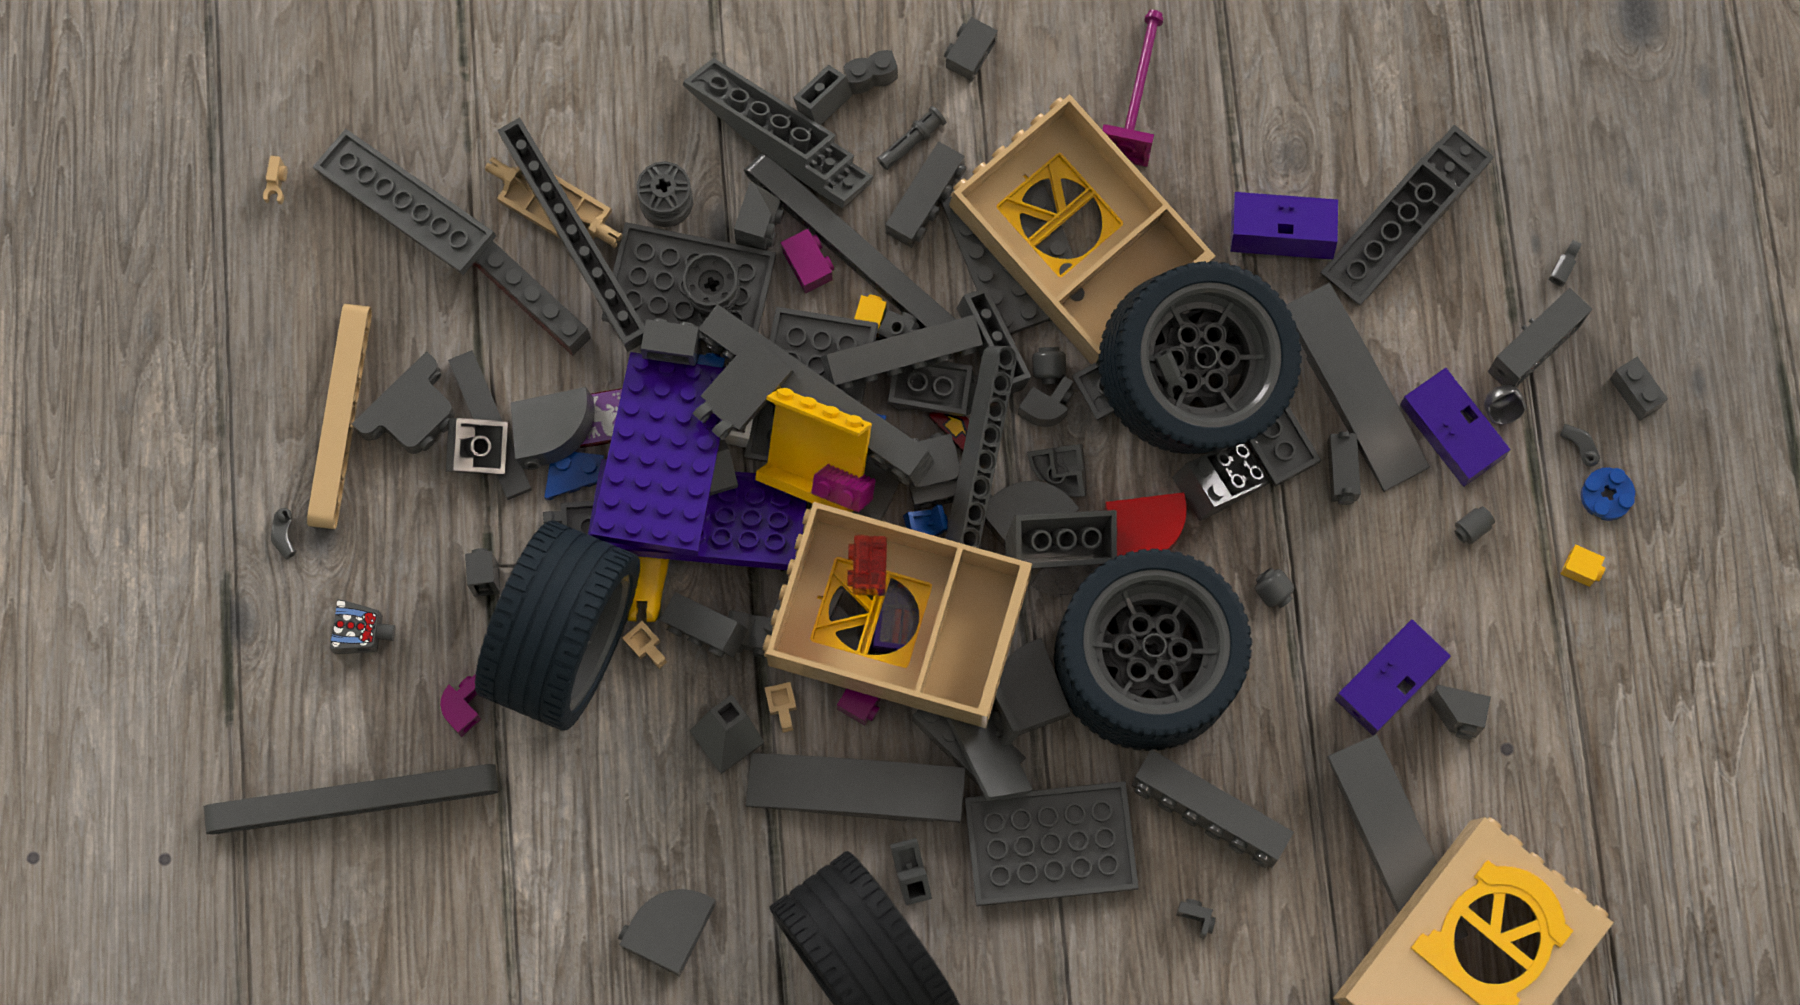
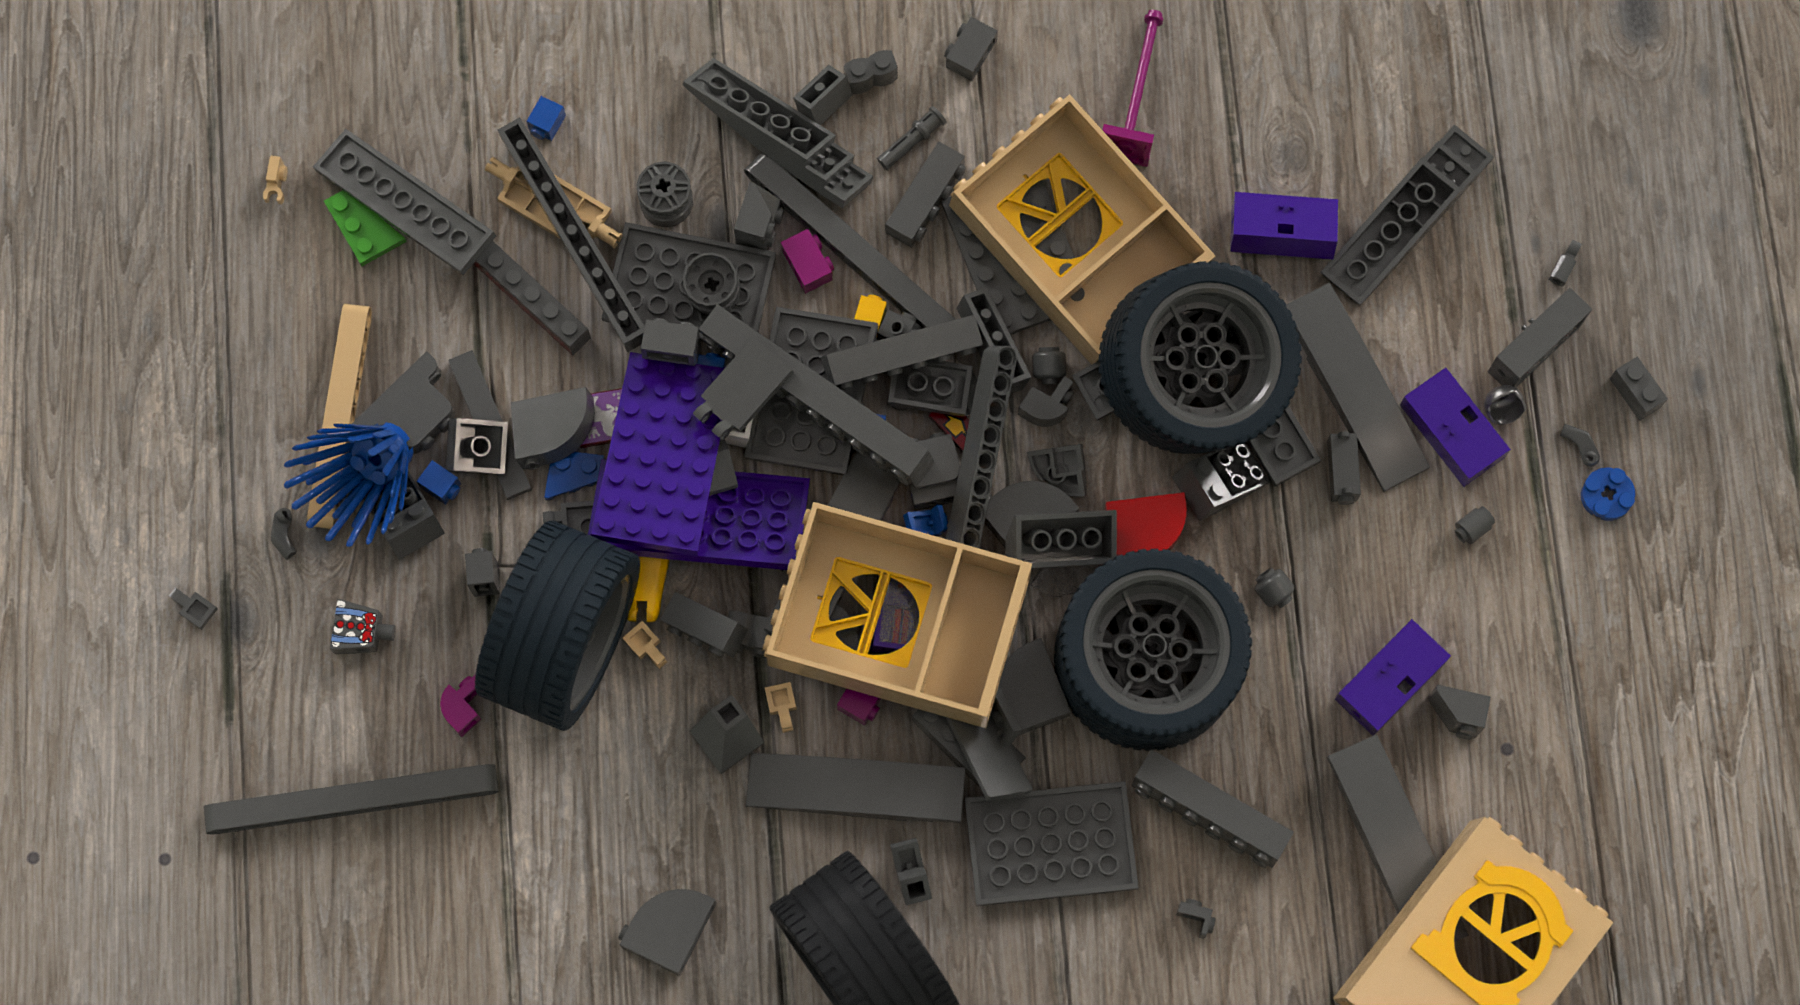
(194, 609): none -> dark grey plate
(362, 228): none -> bright green wing
(373, 459): none -> blue plant
(411, 526): none -> dark grey slope
(439, 482): none -> blue brick
(545, 119): none -> blue brick
(807, 439): yellow panel -> none
(843, 488): magenta brick -> none
(869, 565): clear red brick -> none
(1169, 371): dark grey bar -> none
(1583, 566): yellow brick -> none

